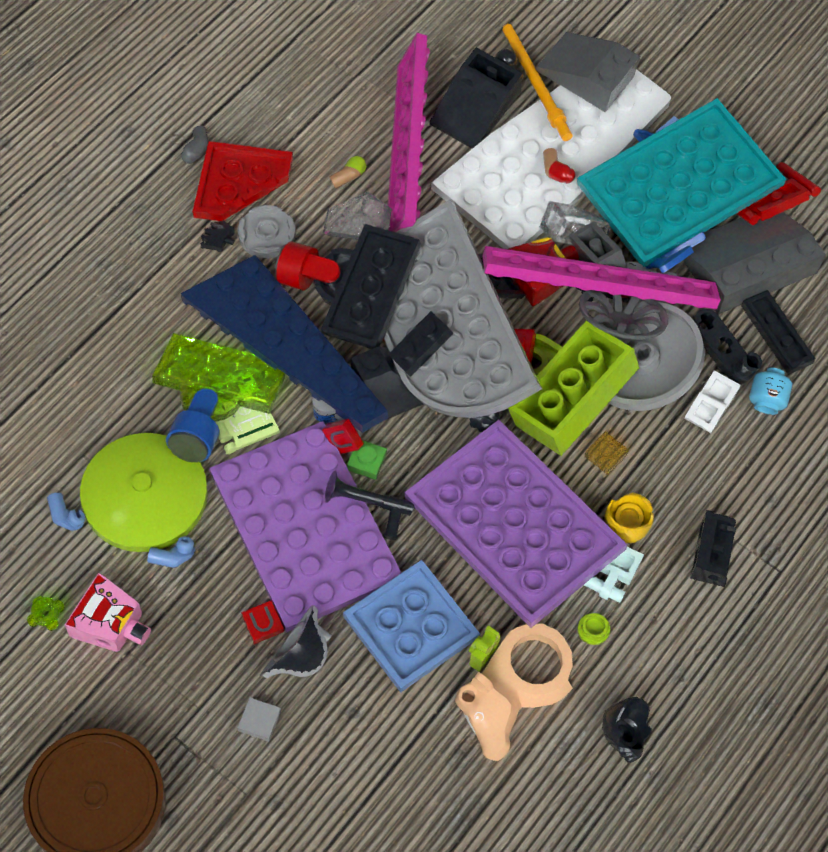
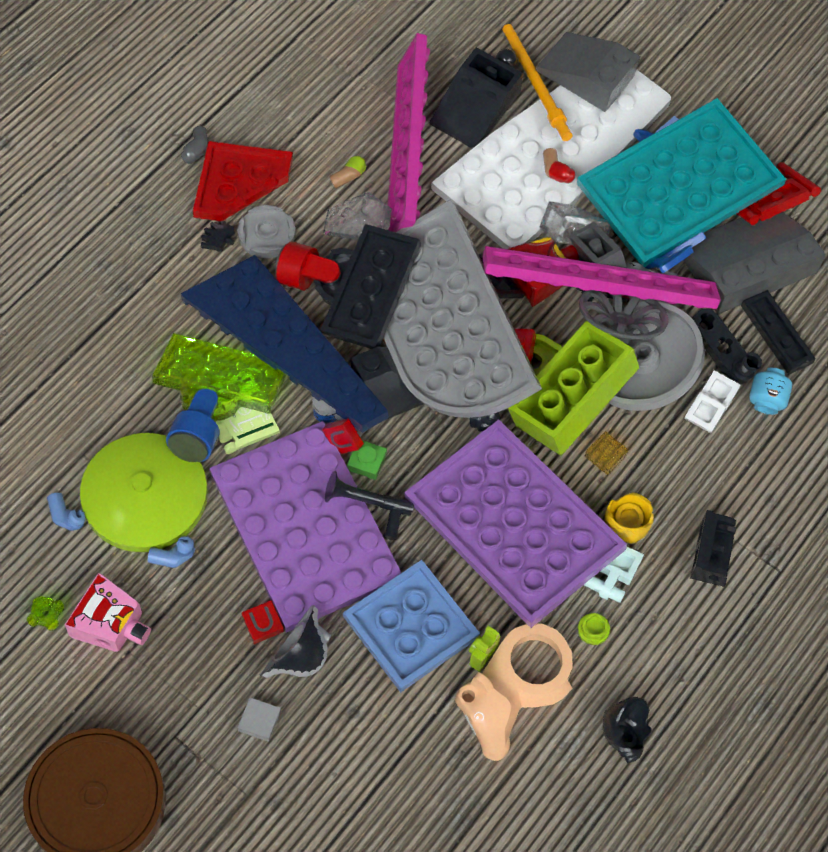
(420, 343): black plate -> none

